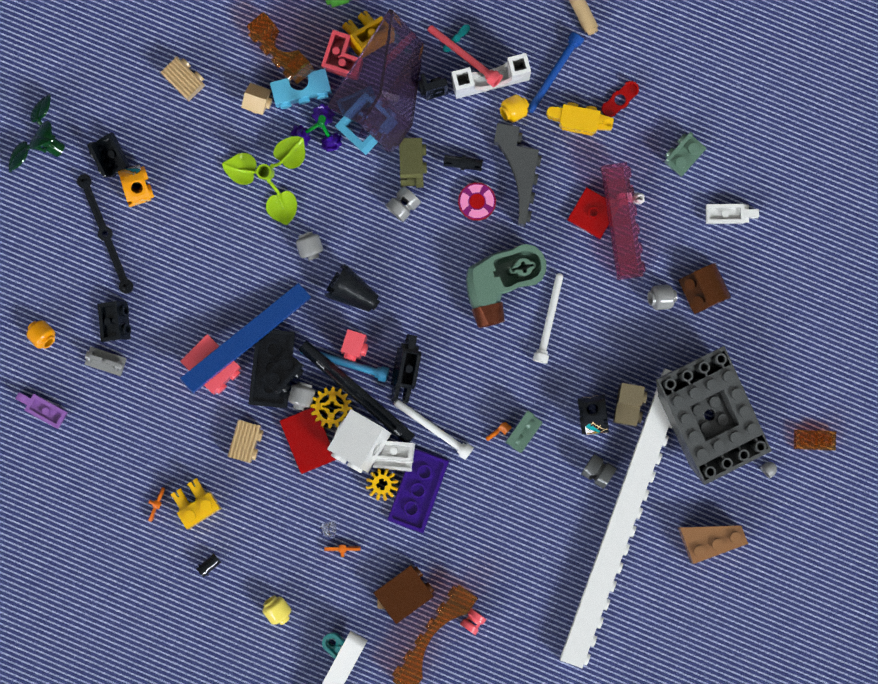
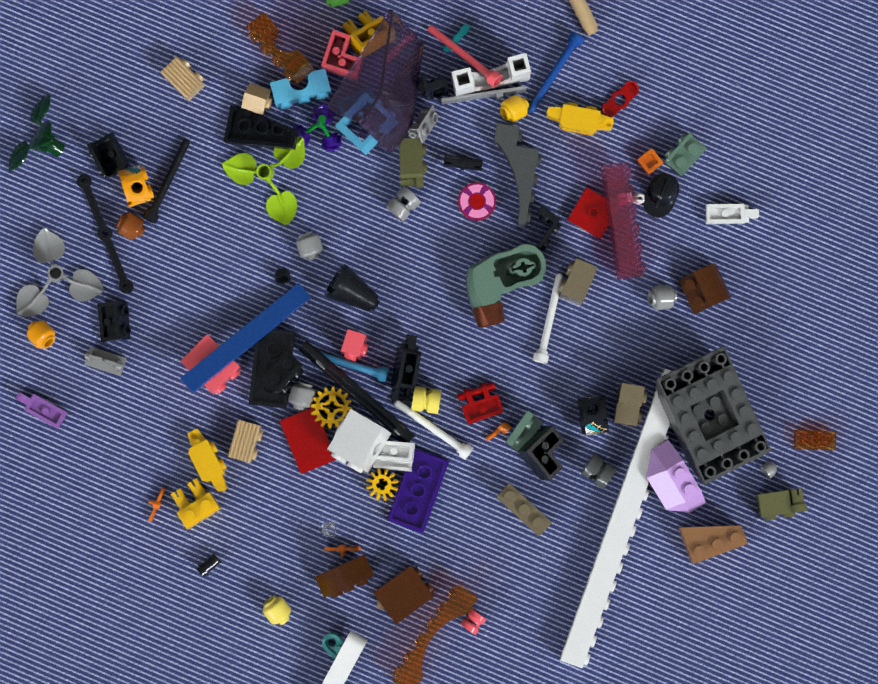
(83, 287): none -> light grey plant
(130, 226): none -> dark orange head
(151, 214): none -> black piece
(206, 461): none -> yellow hinge
(254, 130): none -> black wing
(282, 275): none -> black hinge
(344, 577): none -> reddish brown brick
(424, 124): none -> light grey hinge
(426, 400): none -> light yellow wheel
(483, 408): none -> red plate
(496, 93): none -> light grey piece
(523, 509): none -> dark tan brick
(539, 450): none -> black brick
(547, 217): none -> black bracket
(578, 281): none -> dark tan brick
(650, 161): none -> orange plate
(661, 195): none -> black piece
(673, 480): none -> lavender wedge
(779, 503): none -> olive hinge

